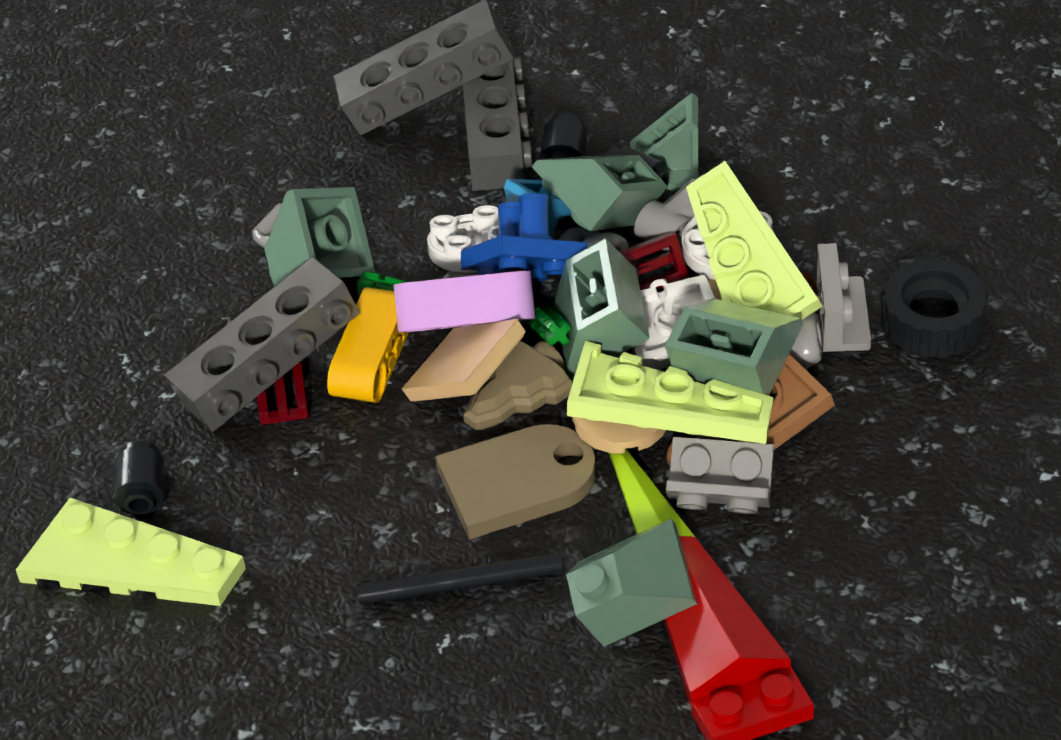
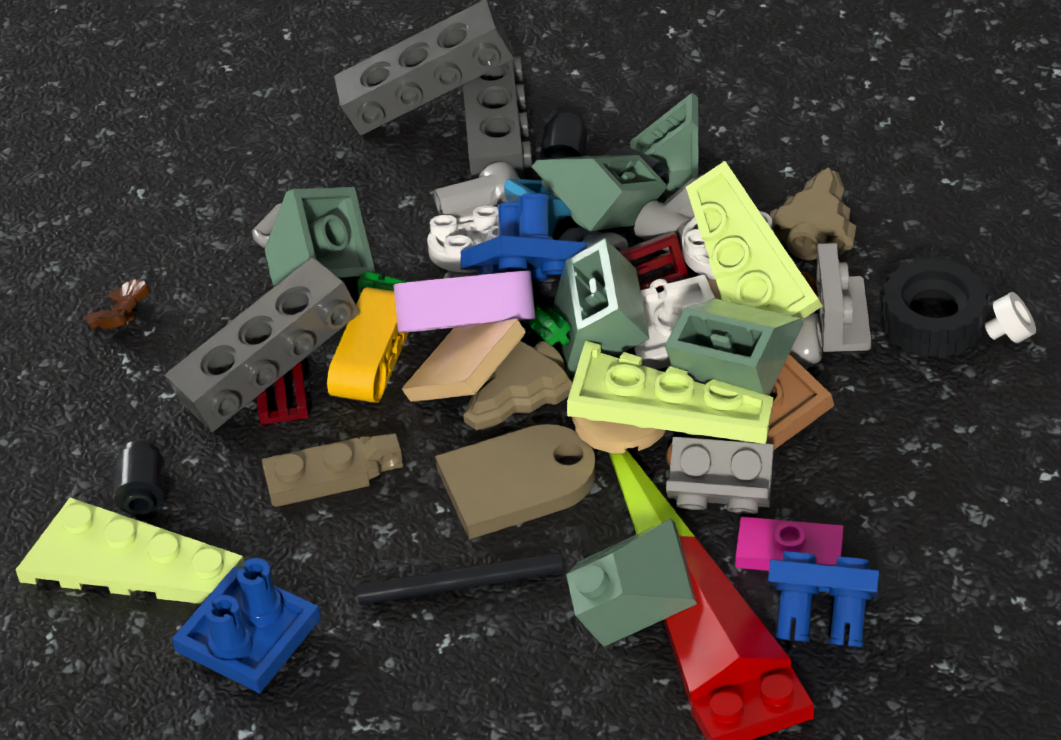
(121, 312): none -> reddish brown piece
(247, 626): none -> blue plate
(329, 468): none -> dark tan hinge
(488, 189): none -> light grey piece
(768, 538): none -> dark pink plate
(801, 577): none -> blue plate
(815, 217): none -> dark tan rock
(1011, 319): none -> white tile

